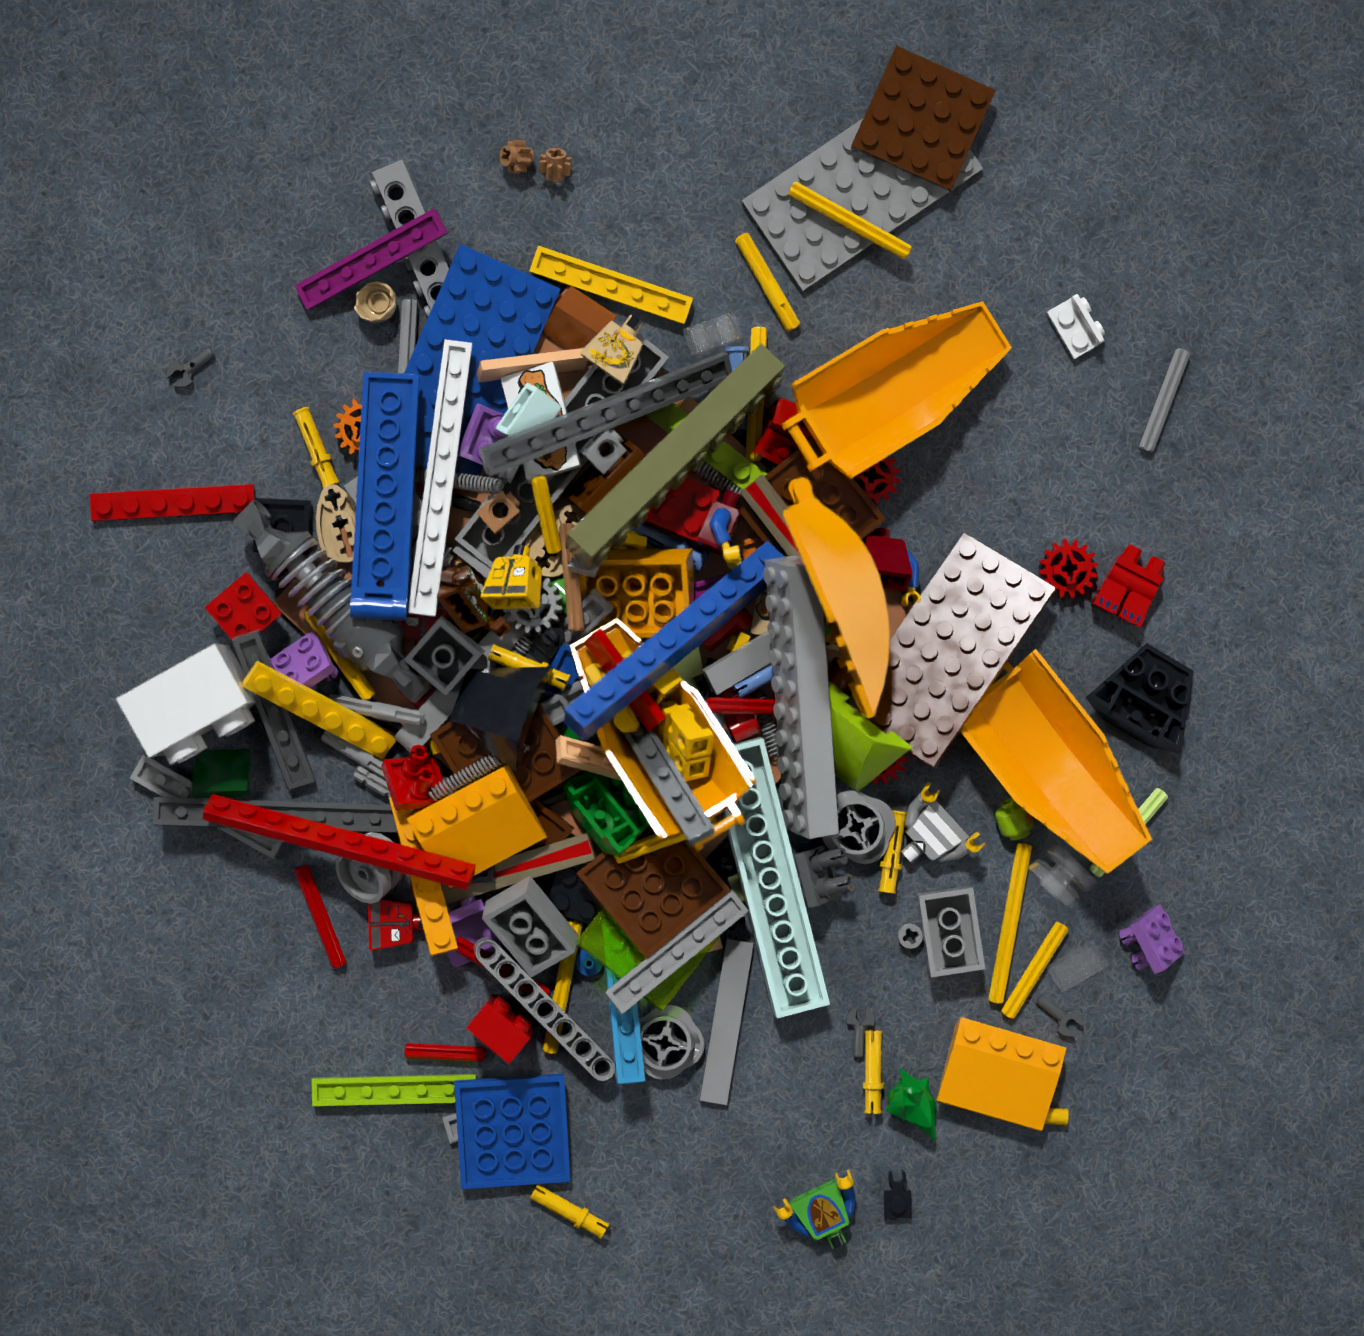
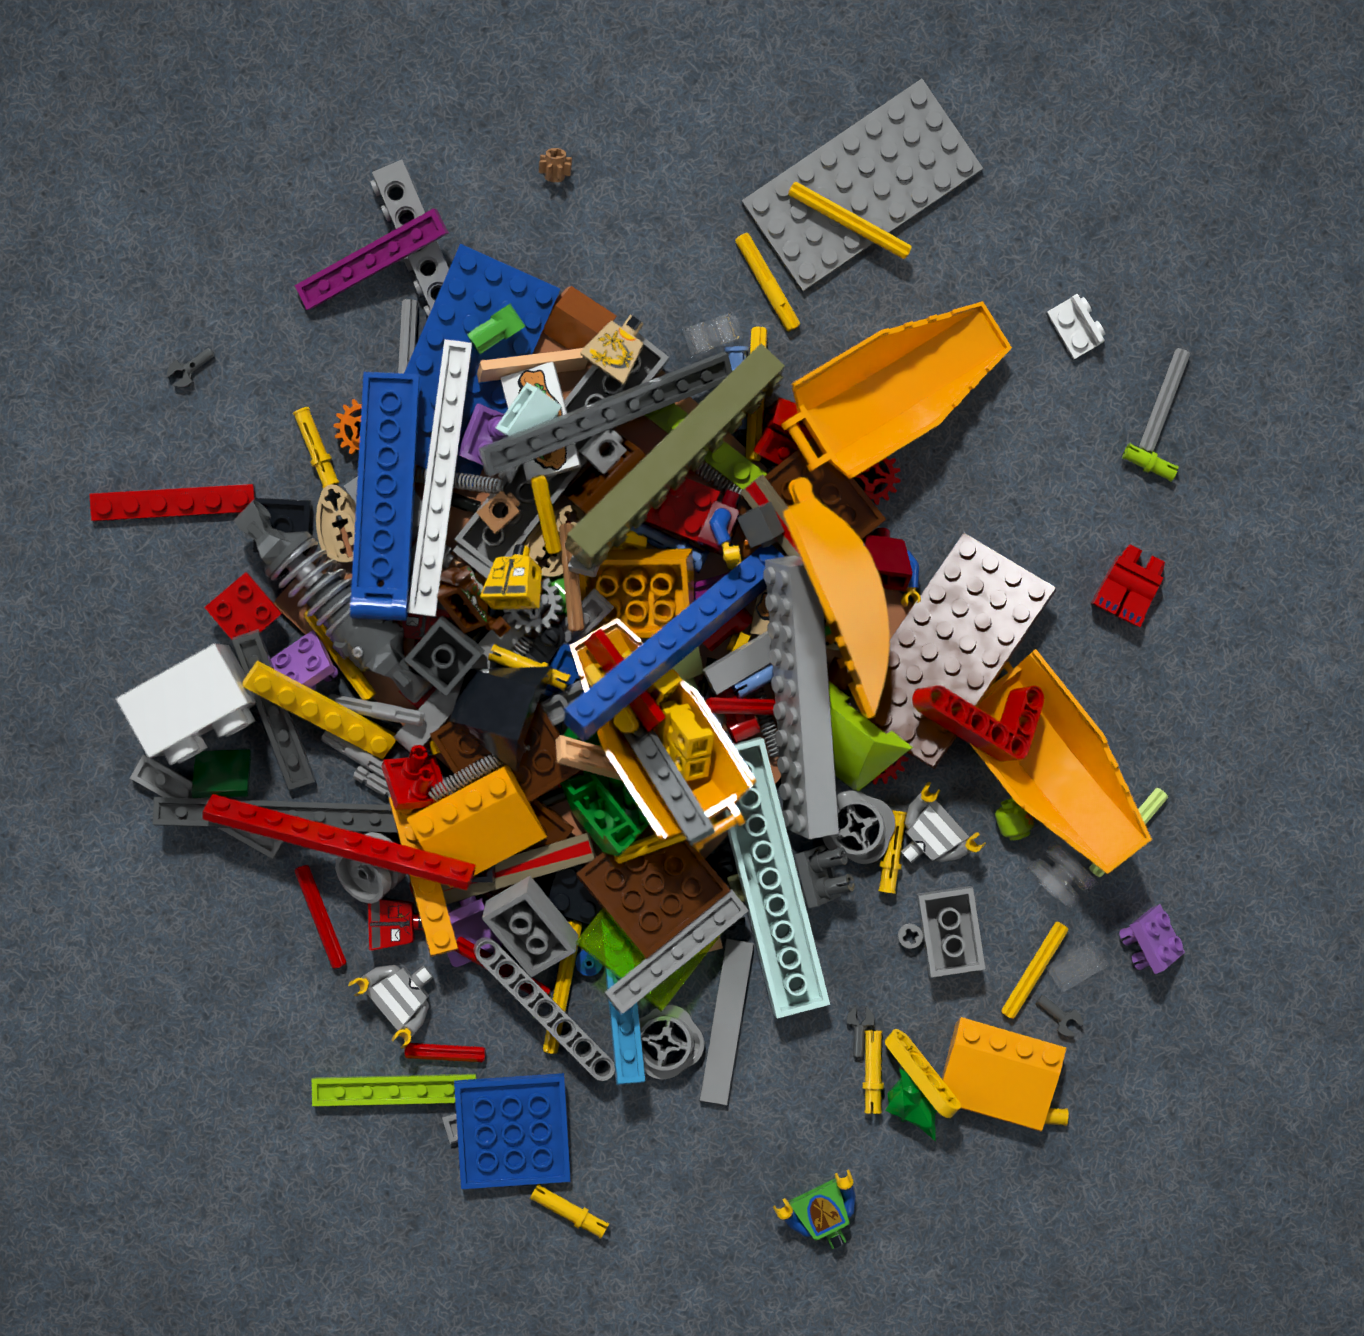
(375, 302): tan hair -> none
(398, 996): none -> light grey torso
(499, 327): none -> bright green piece
(501, 1028): red brick -> none
(516, 156): medium nougat gear -> none
(611, 285): yellow plate -> none
(761, 525): none -> dark grey brick
(897, 1200): black plate -> none
(922, 1073): none -> yellow beam
(923, 118): reddish brown plate -> none
(1000, 739): none -> red beam
(1010, 923): yellow axle -> none
(1067, 555): red gear -> none
(1147, 698): black wedge -> none
(1150, 462): none -> lime pin

